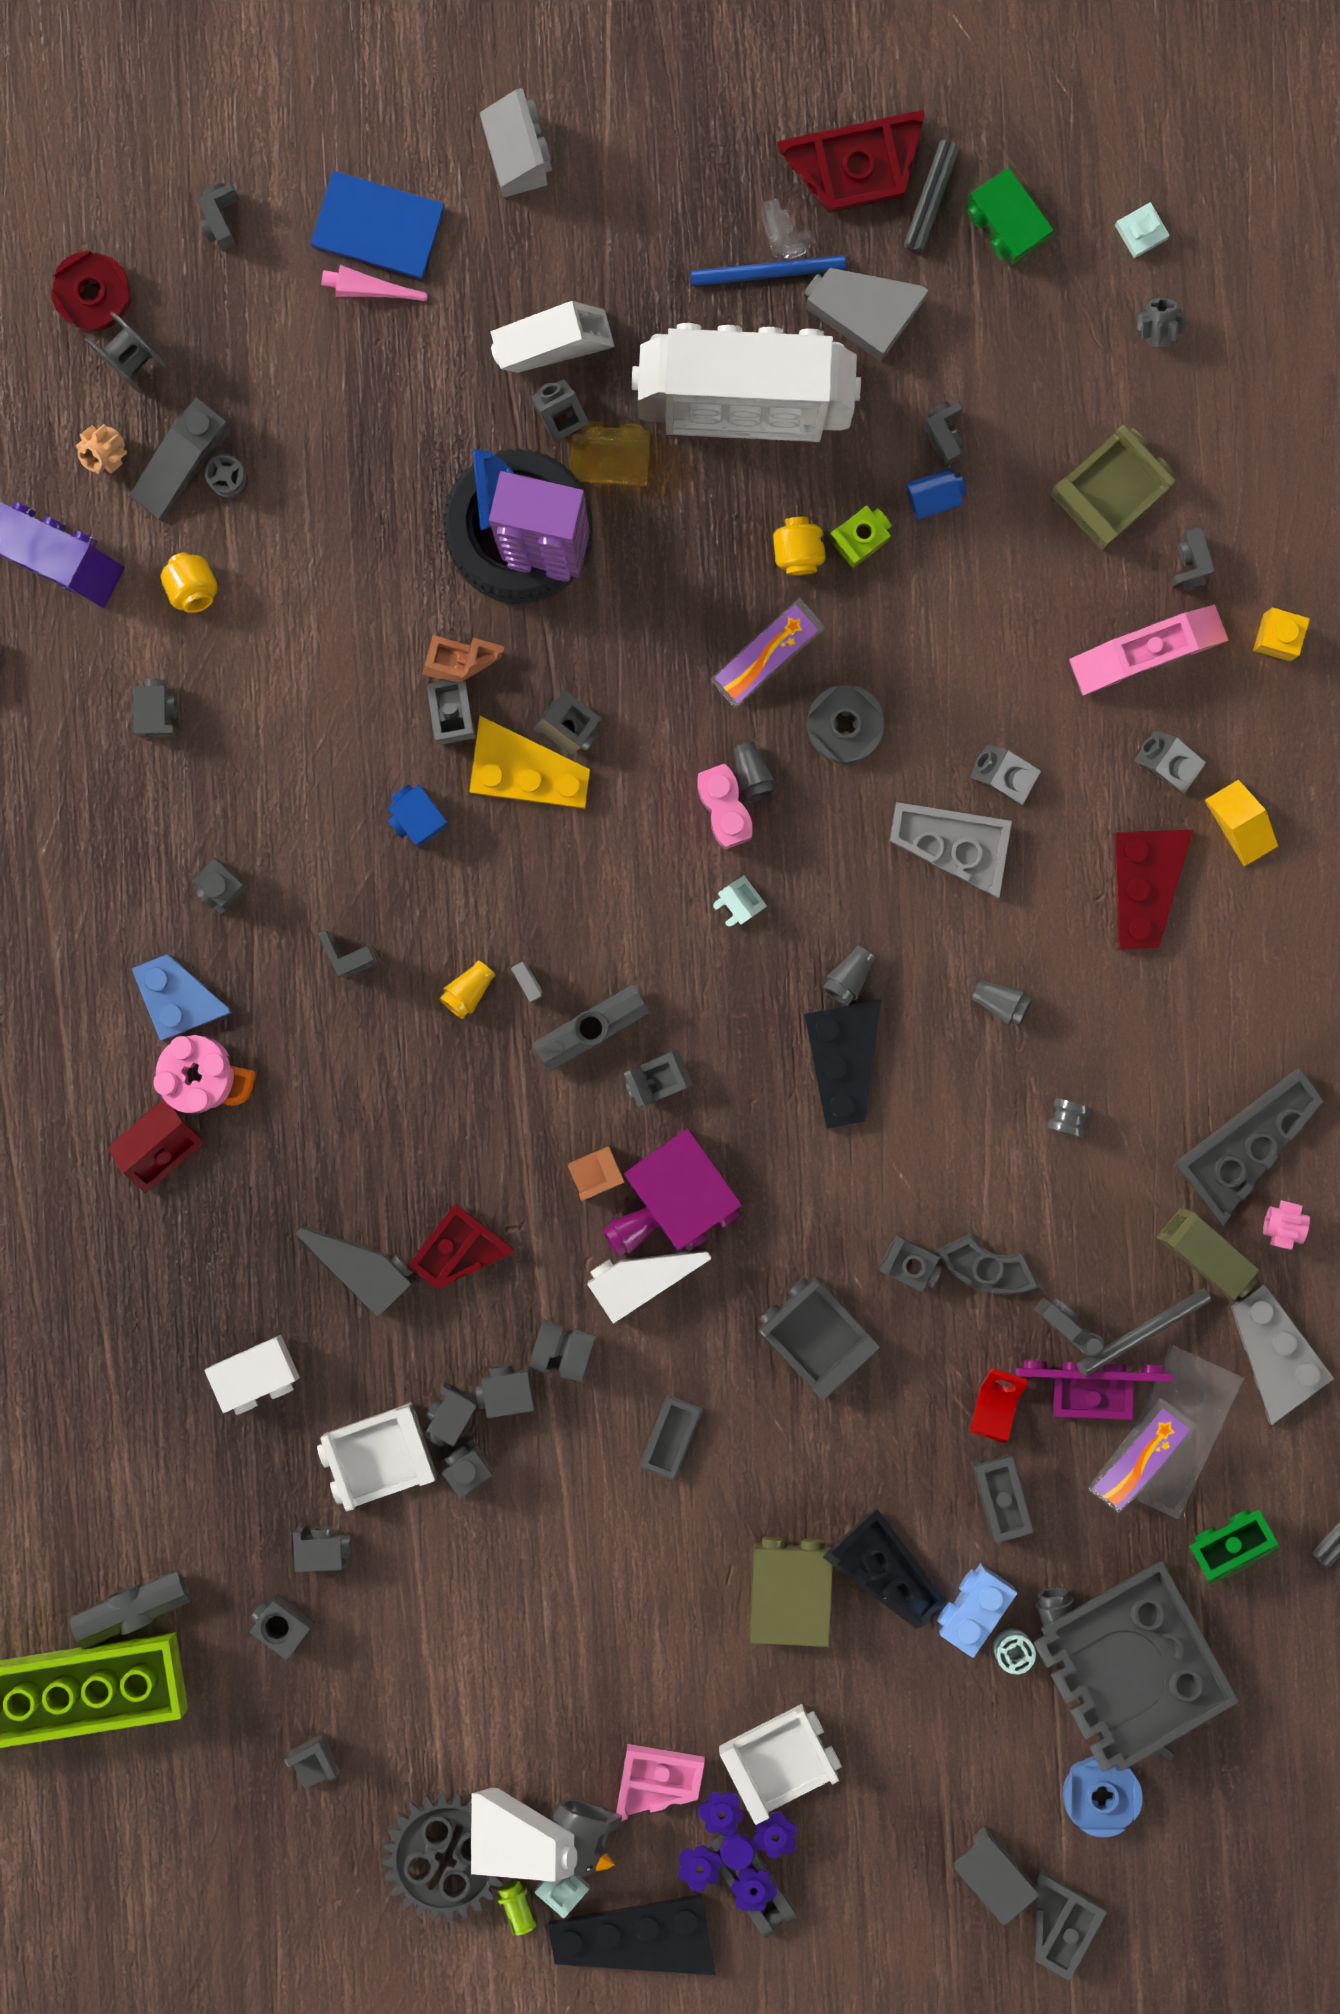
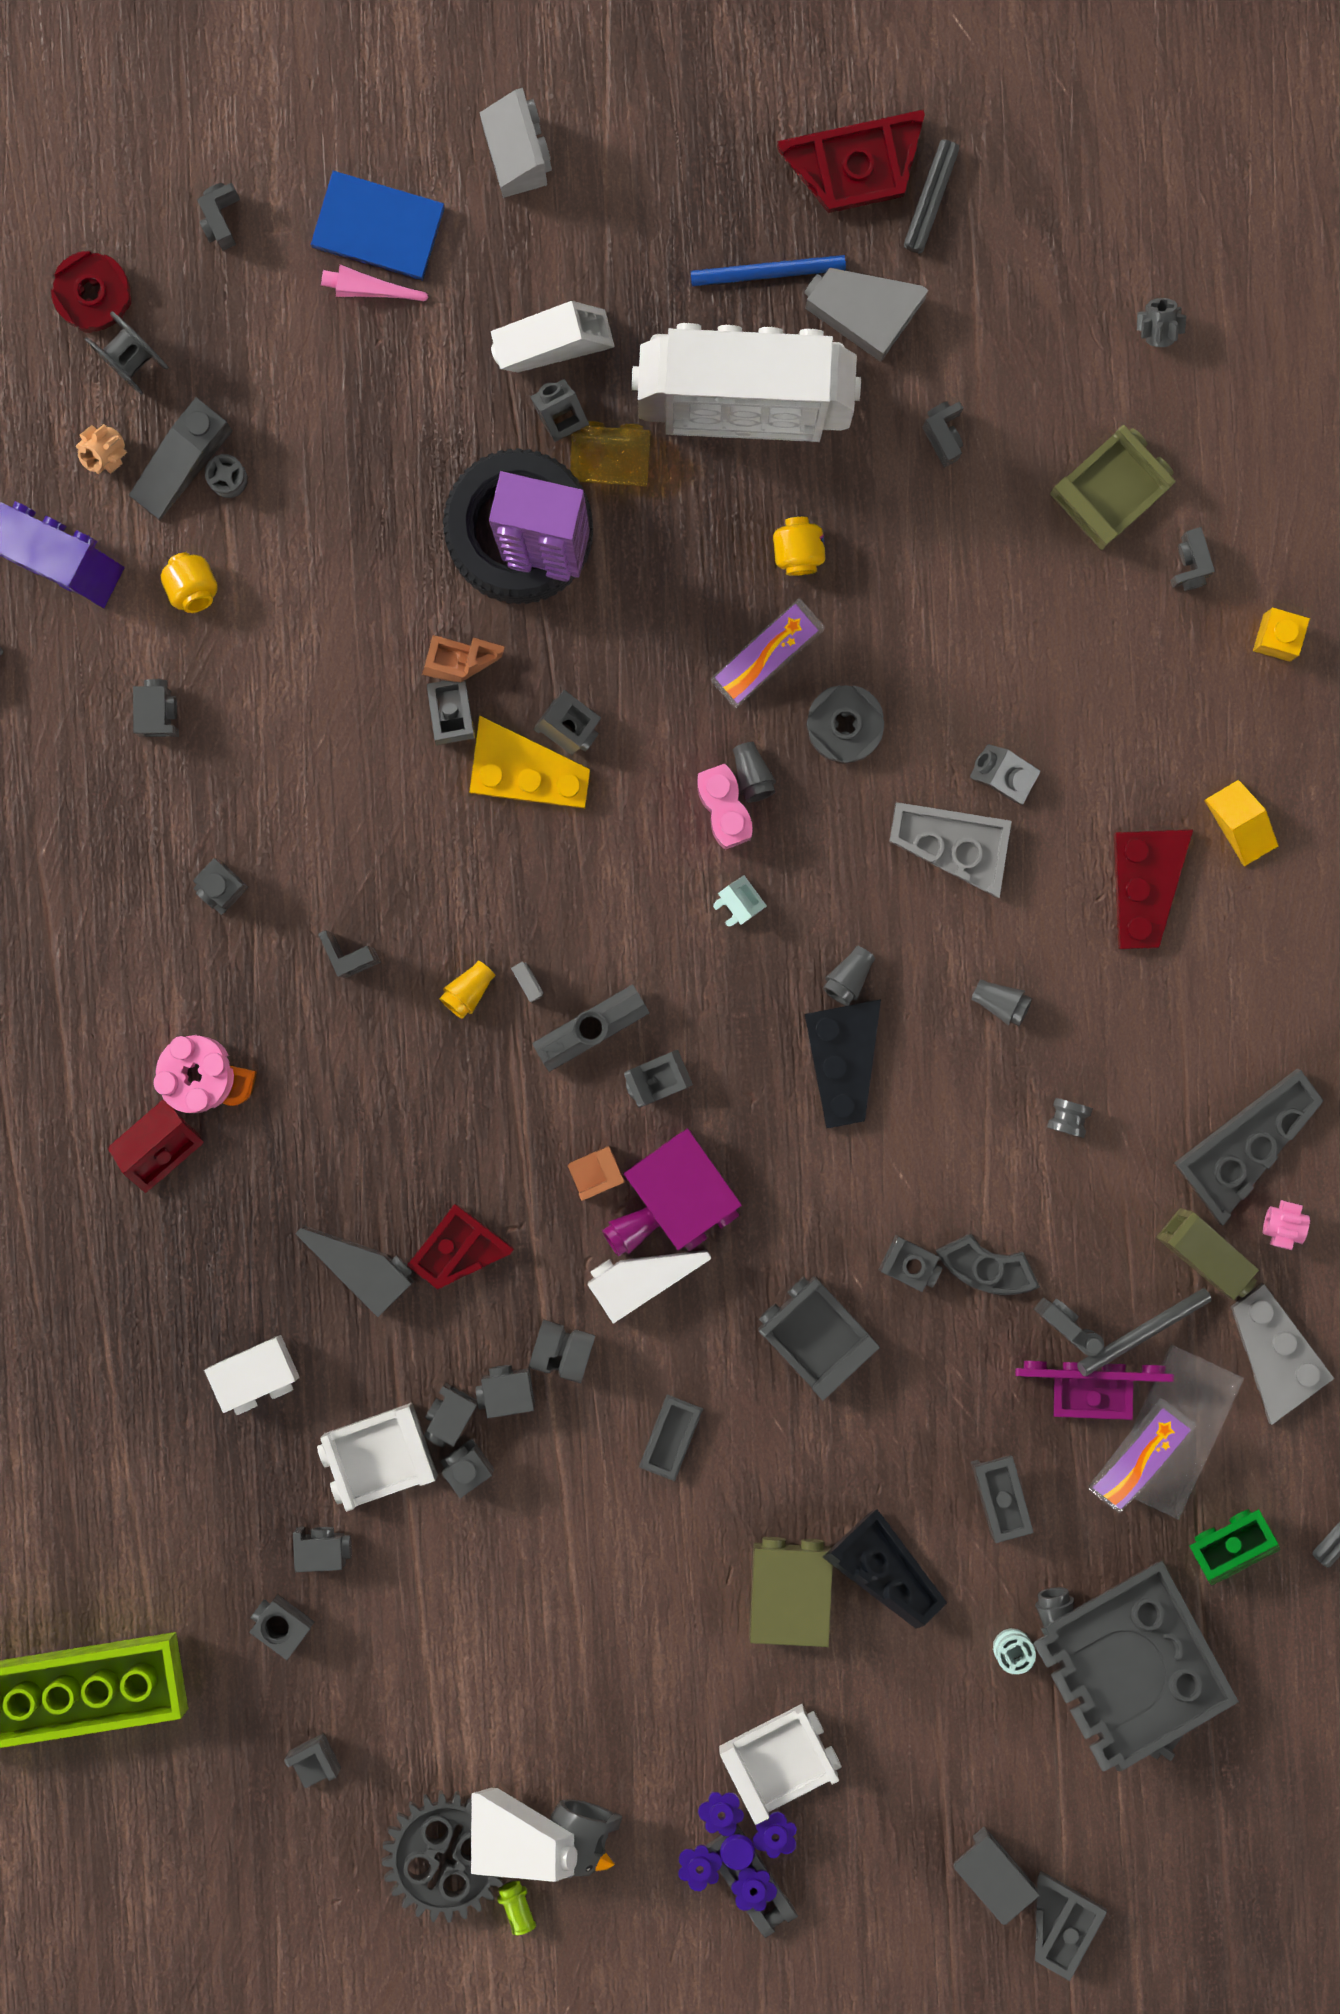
(130, 1609): dark grey piece -> none
(176, 997): medium blue wing -> none
(415, 815): blue brick -> none
(487, 471): blue plate -> none
(562, 1894): light aqua tile -> none
(641, 1937): black wing -> none
(657, 1779): bright pink wing -> none
(777, 226): clear bracket -> none
(853, 547): lime brick -> none
(935, 493): blue brick -> none
(975, 1610): light blue brick -> none
(996, 1405): red bracket -> none
(1008, 217): green brick -> none
(1117, 1812): medium blue plate -> none
(1142, 230): light aqua tile -> none
(1148, 648): bright pink slope -> none
(1170, 760): dark grey bracket -> none

